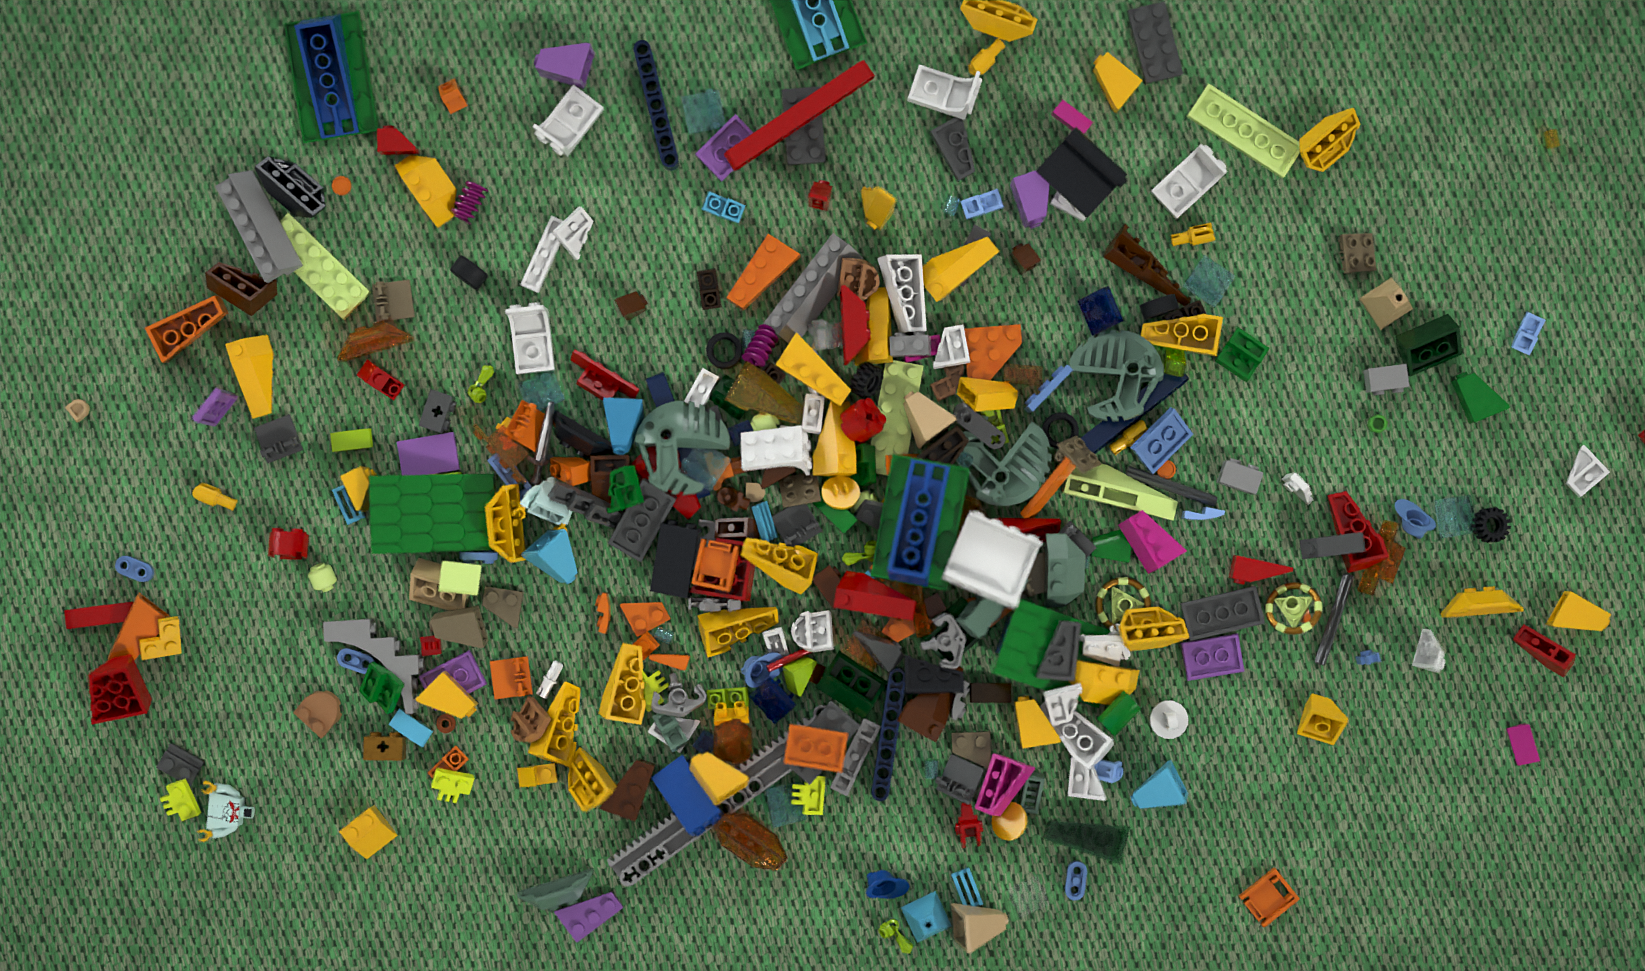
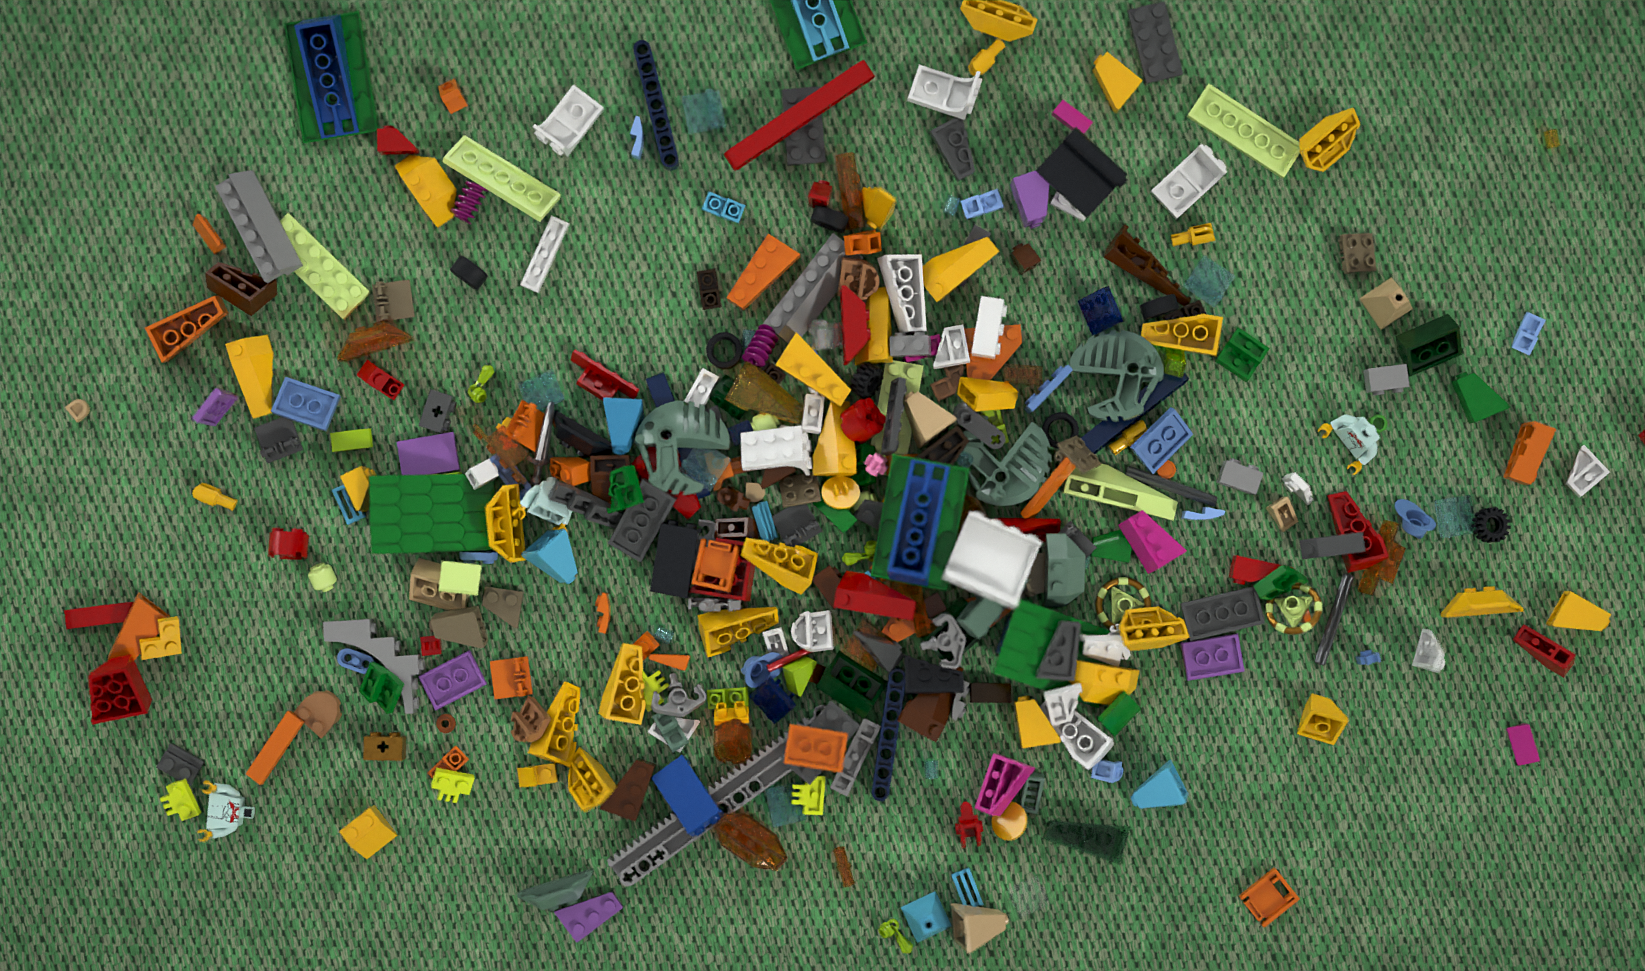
(133, 568): medium blue plate -> none
(208, 234): none -> orange slope
(275, 747): none -> orange tile
(291, 187): black wedge -> none
(305, 404): none -> medium blue plate
(341, 185): orange piece -> none
(411, 728): medium azure slope -> none
(448, 696): yellow slope -> none
(482, 474): none -> white brick
(501, 178): none -> yellowish green plate
(531, 338): white bracket -> none
(550, 679): white axle -> none
(566, 63): medium lavender slope -> none
(573, 231): white wing -> none
(631, 305): reddish brown slope -> none
(637, 133): none -> light blue slope
(645, 616): orange wing -> none
(704, 742): panel -> none
(713, 151): medium lavender tile -> none
(717, 777): yellow slope -> none
(829, 219): none -> black tyre
(843, 866): none -> clear orange pin
(850, 190): none -> clear orange bracket
(863, 242): none -> orange brick
(876, 464): none -> bright pink gear
(884, 885): blue piece -> none
(894, 410): none -> dark grey plate
(959, 779): dark grey hinge -> none
(973, 746): dark tan wing -> none
(989, 327): none -> white wedge
(1077, 880): medium blue plate -> none
(1084, 782): white wing -> none
(1168, 719): white tile -> none
(1278, 582): none -> green slope
(1282, 513): none -> tan slope
(1357, 436): none -> light aqua torso
(1528, 452): none -> orange wedge

